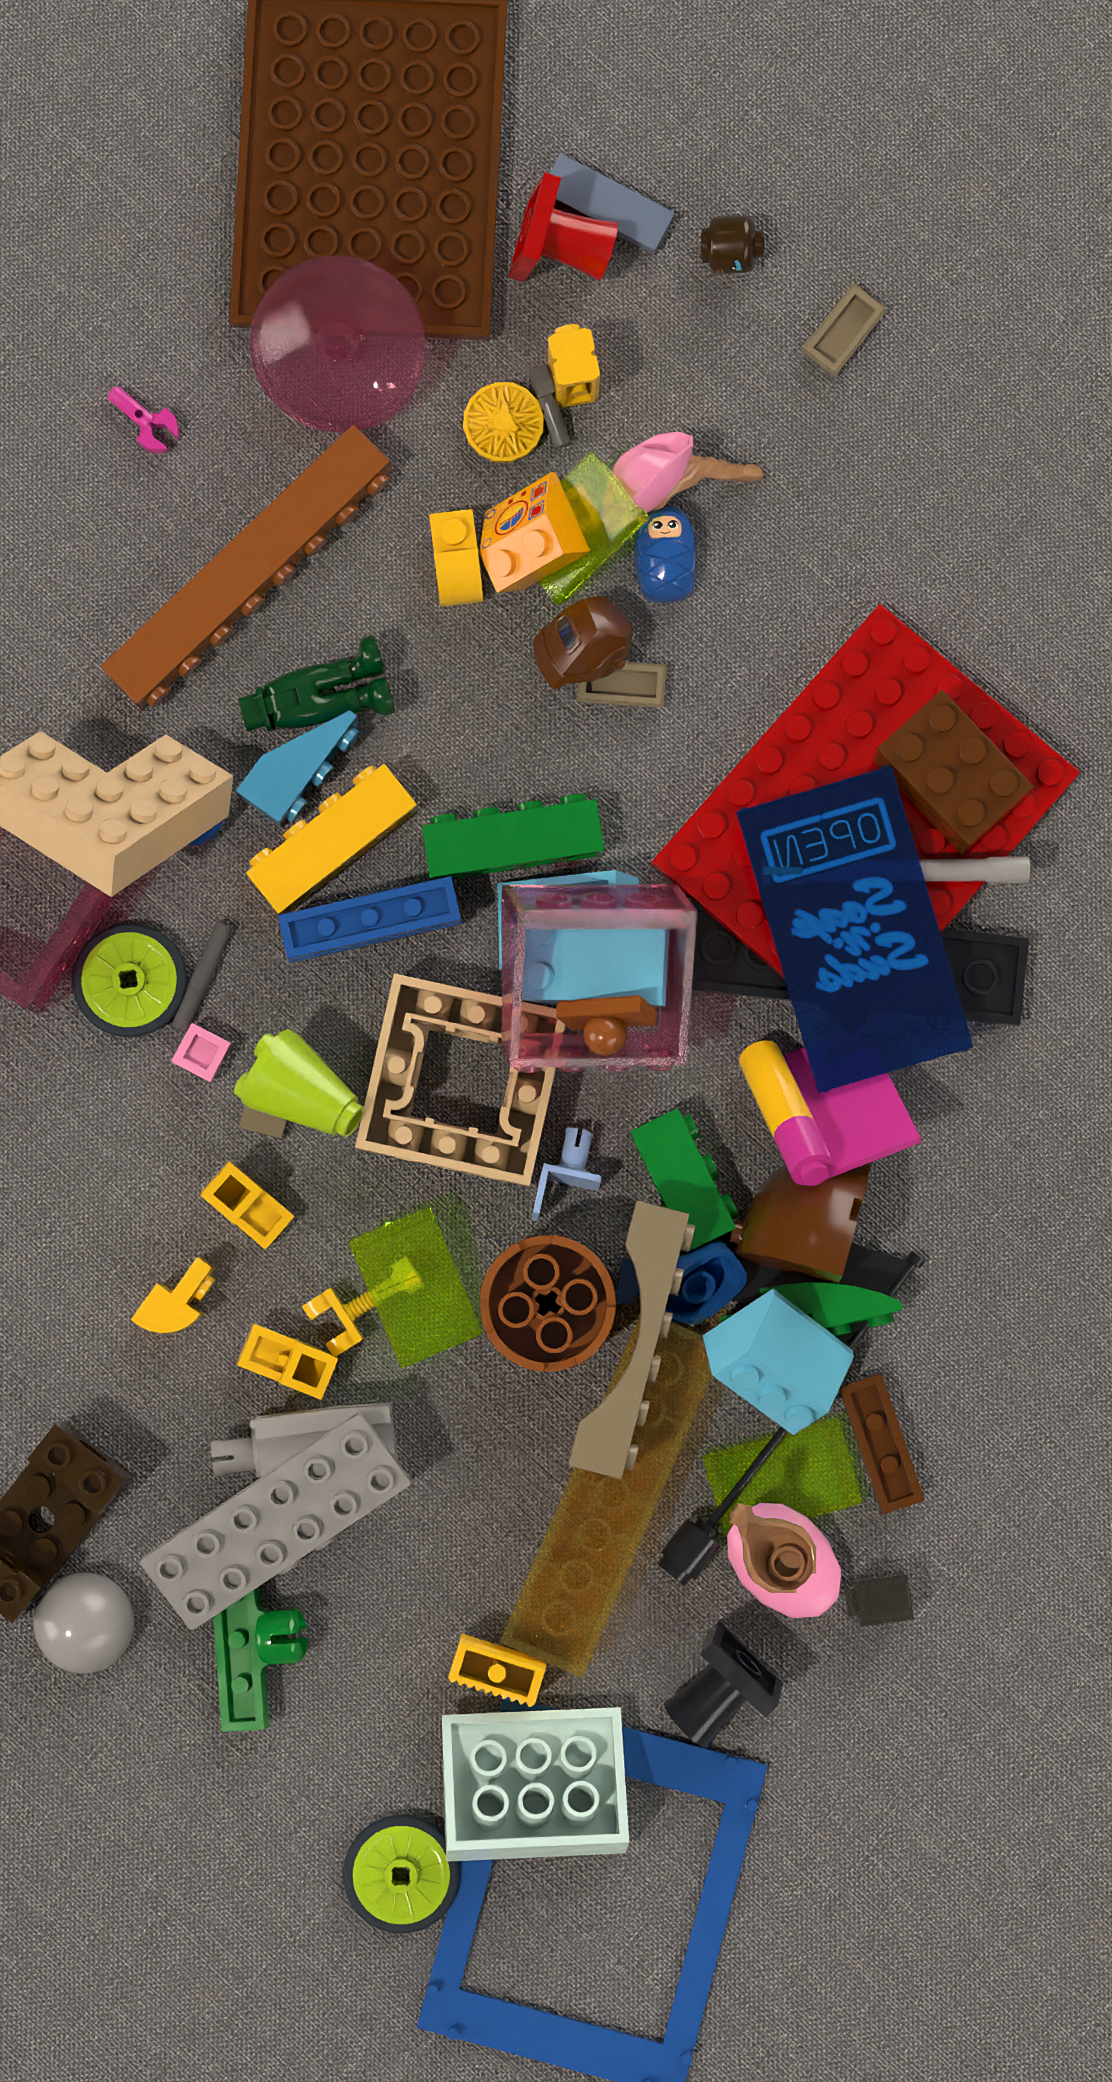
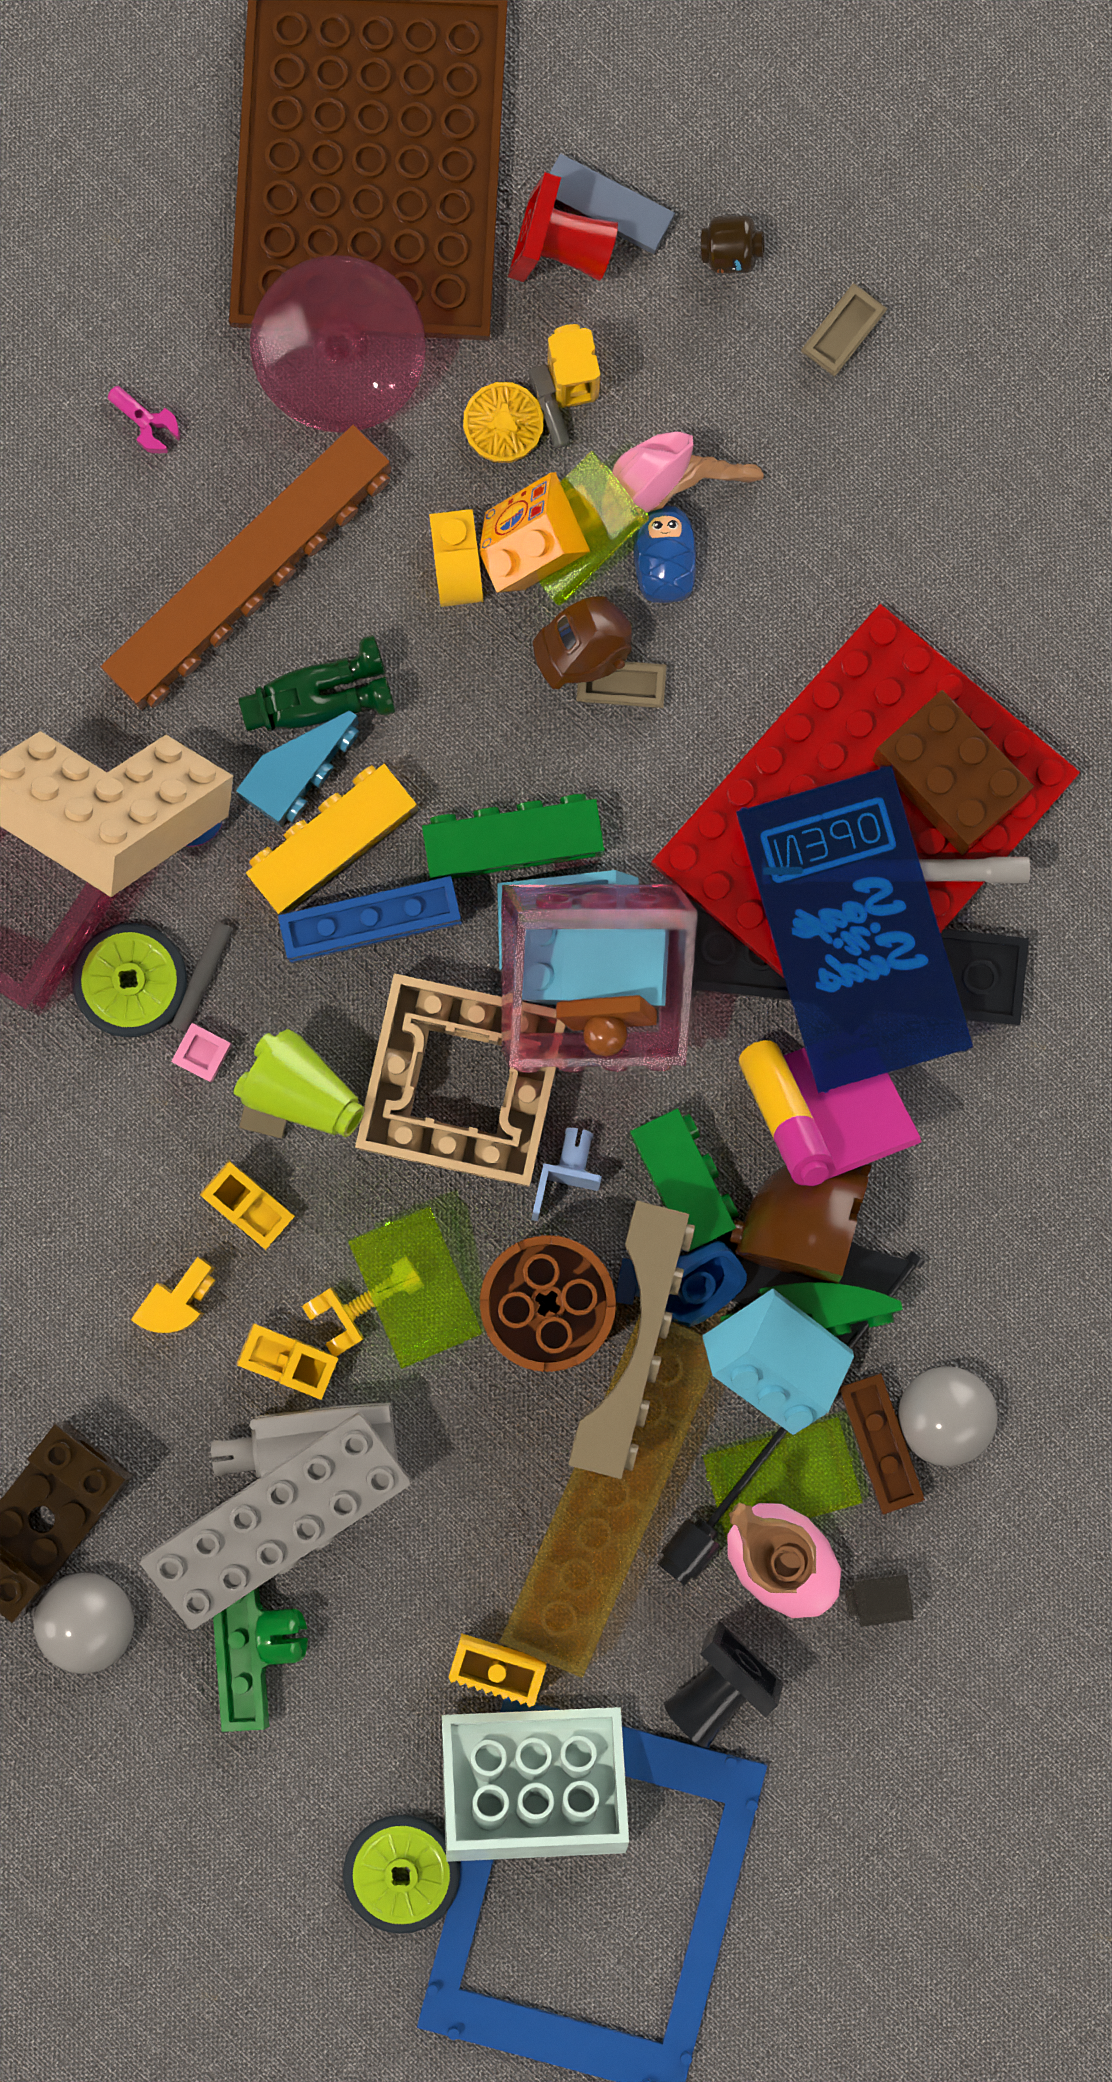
(947, 1416): none -> light grey piece

